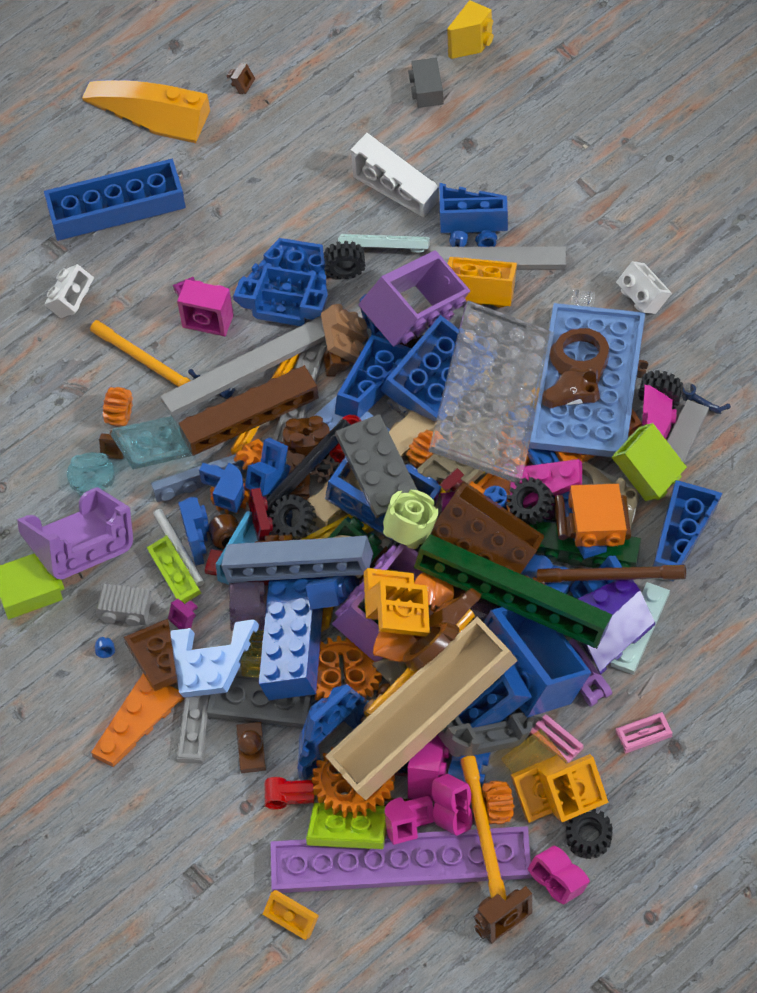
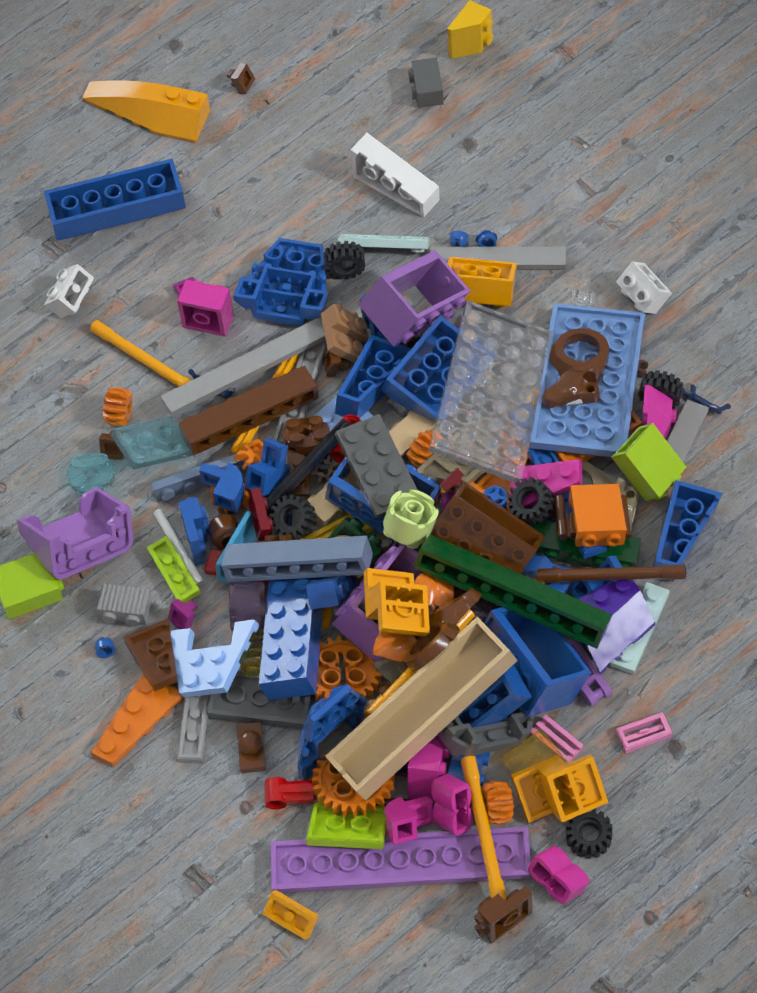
(472, 211): blue wedge -> none

